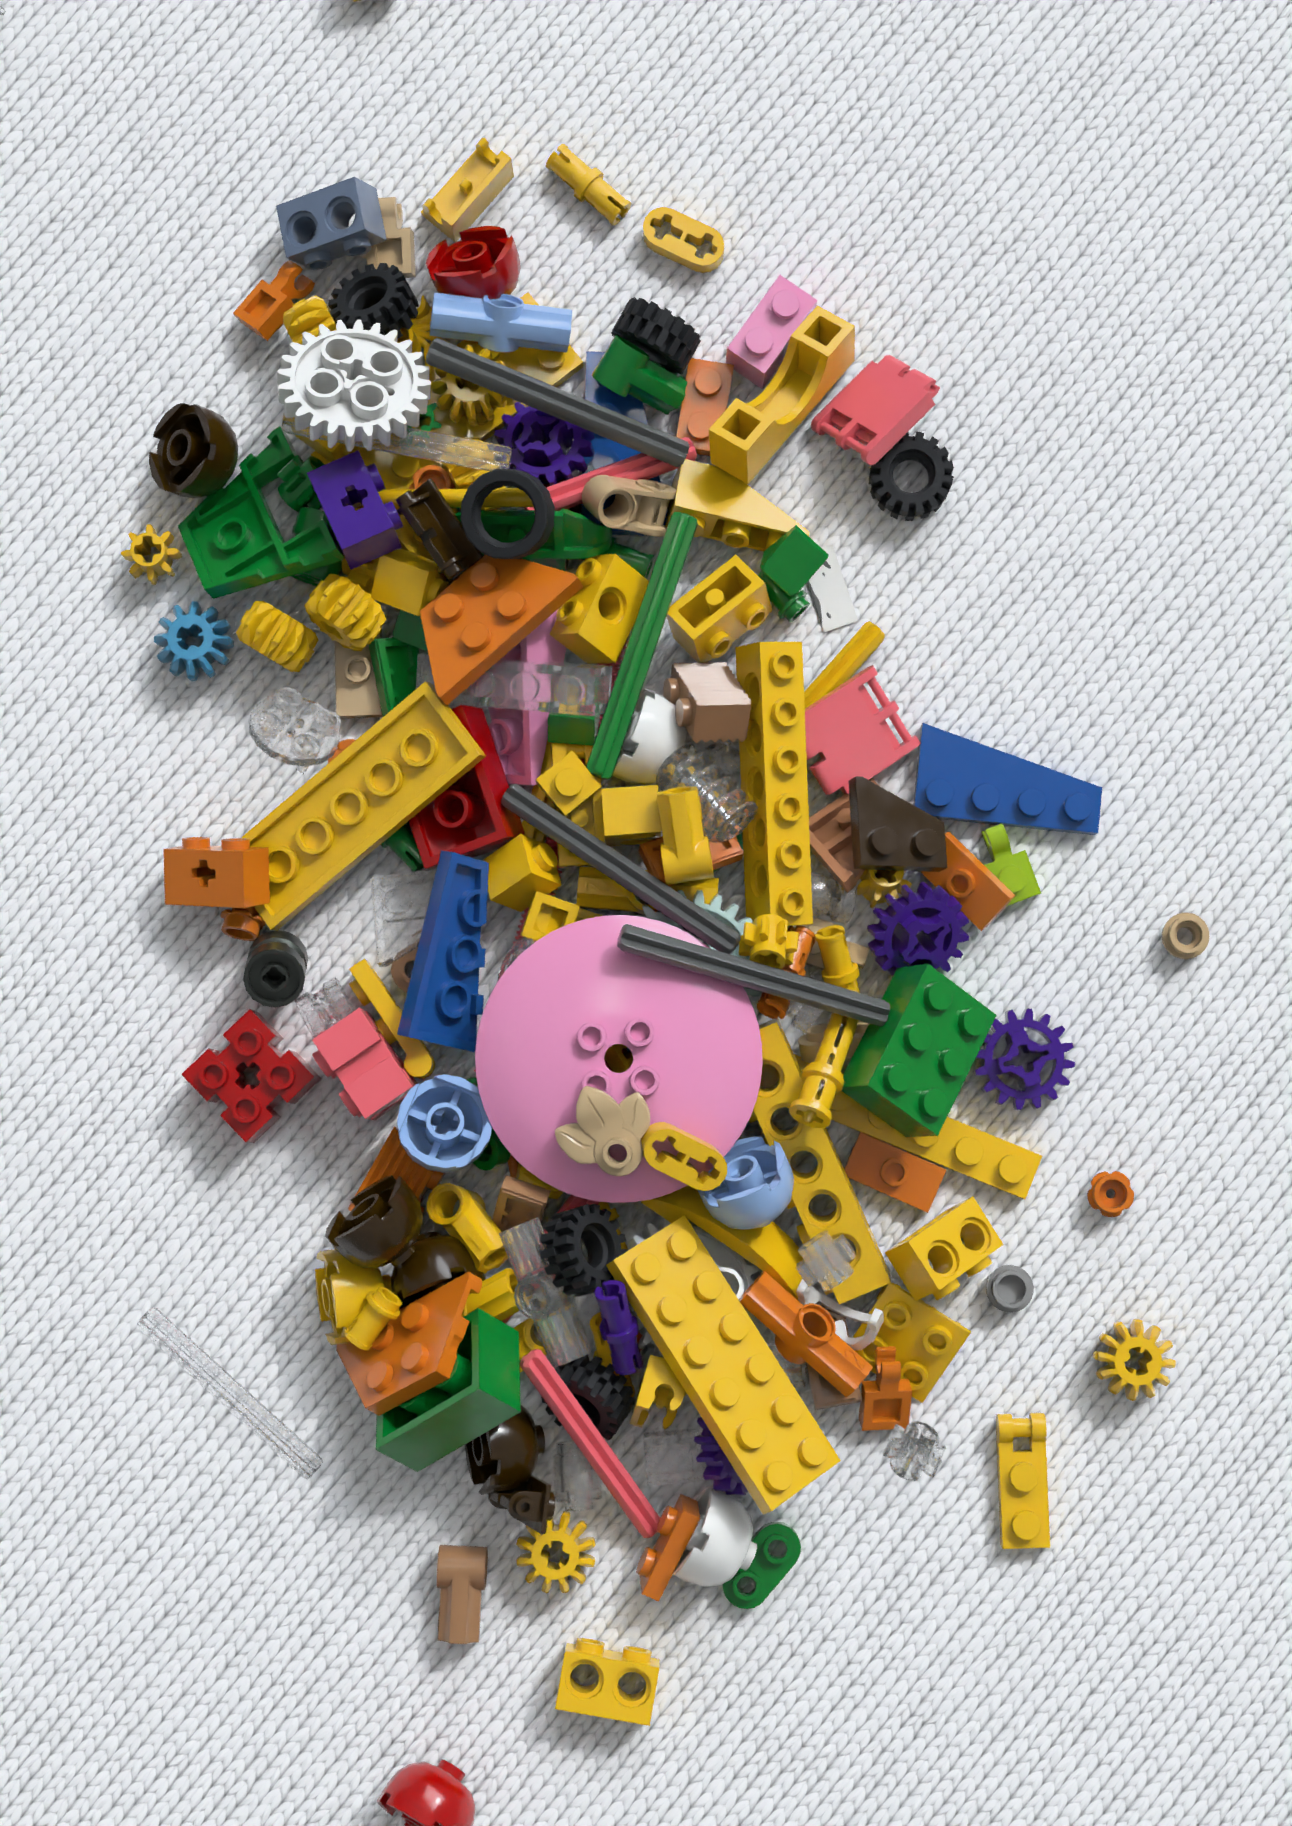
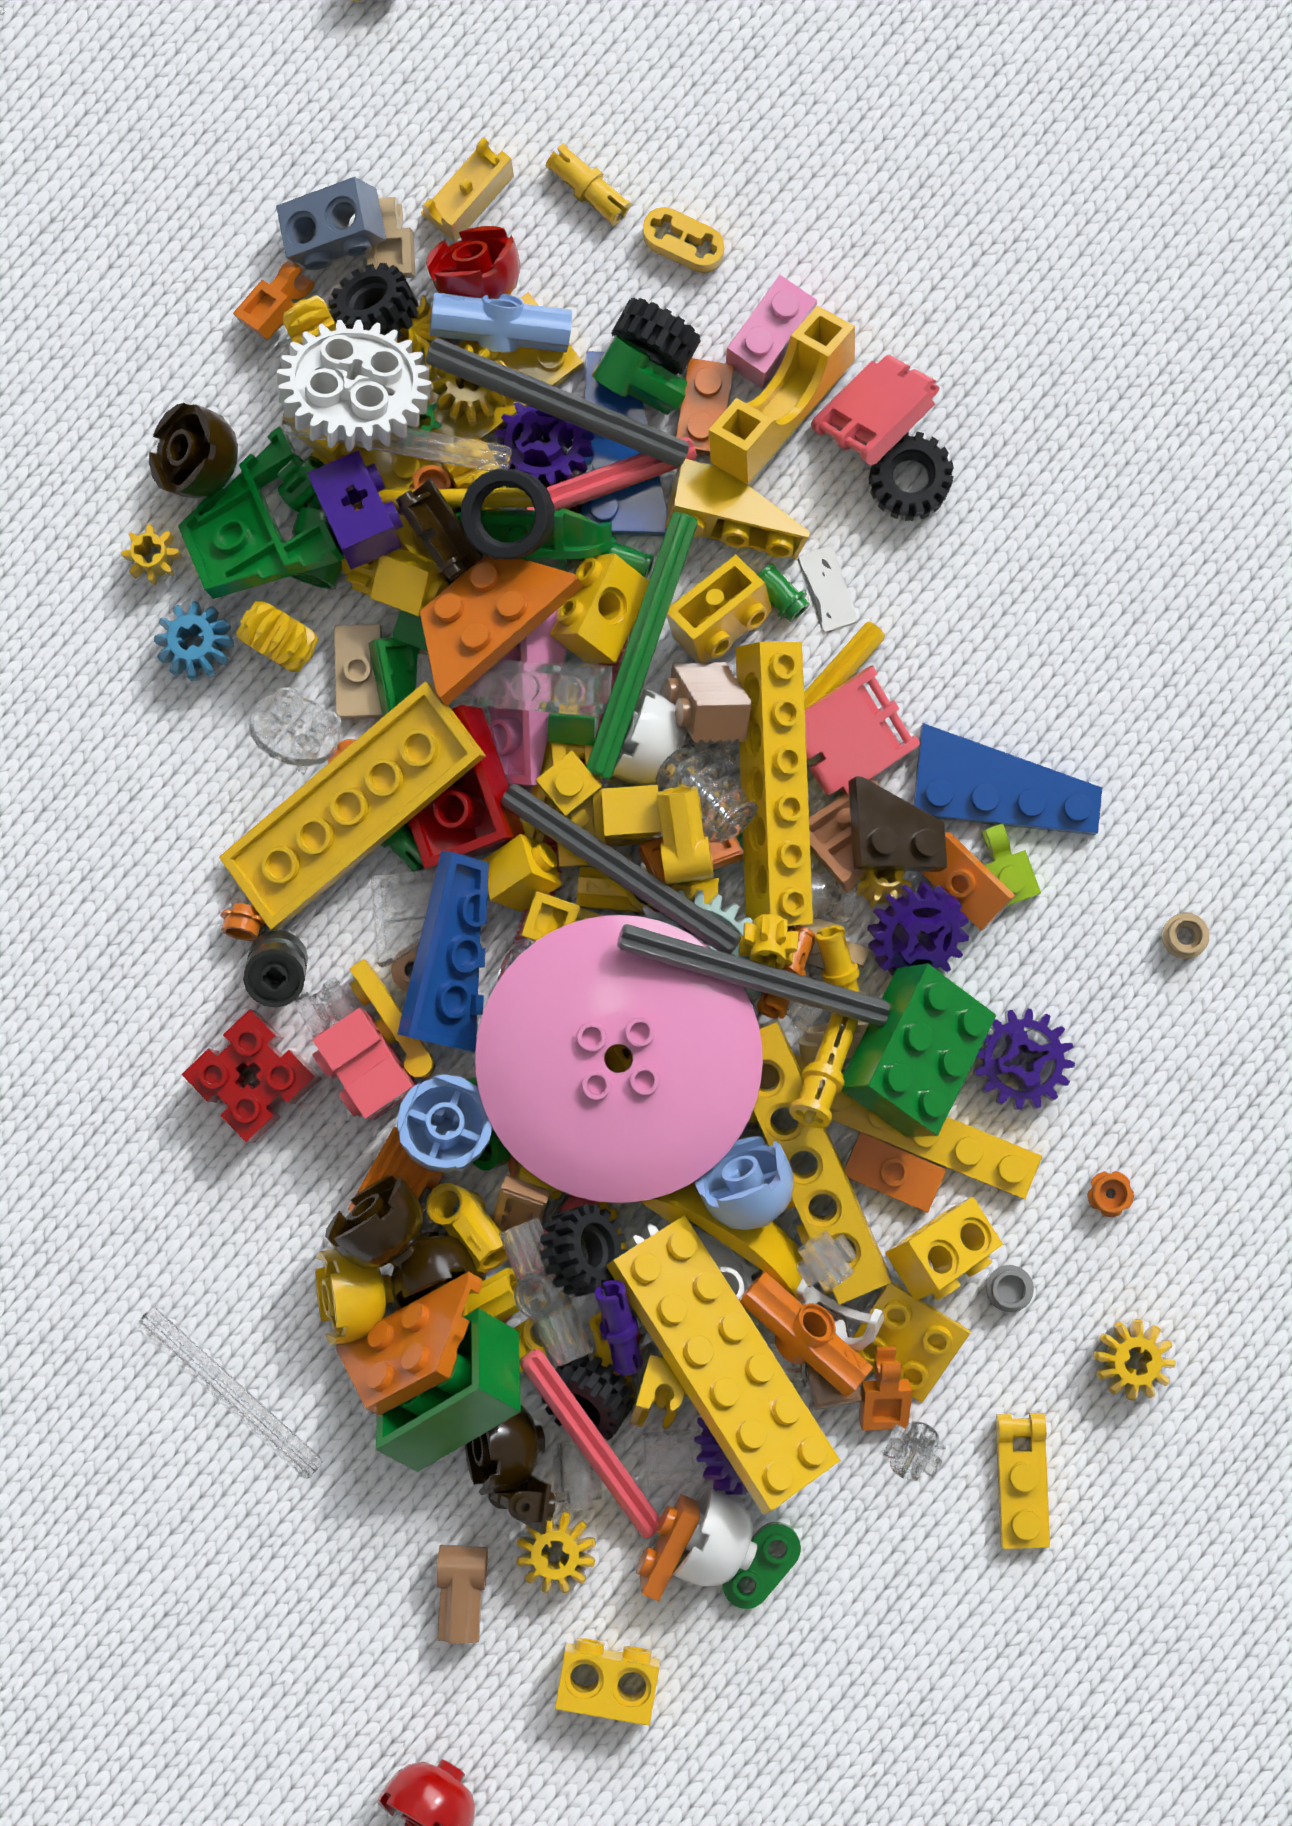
(216, 875): orange brick -> none
(345, 612): yellow gear -> none
(373, 1317): yellow pin -> none
(603, 1124): tan plate -> none
(637, 503): tan piece -> none
(678, 1165): yellow beam -> none
(792, 560): green slope -> none

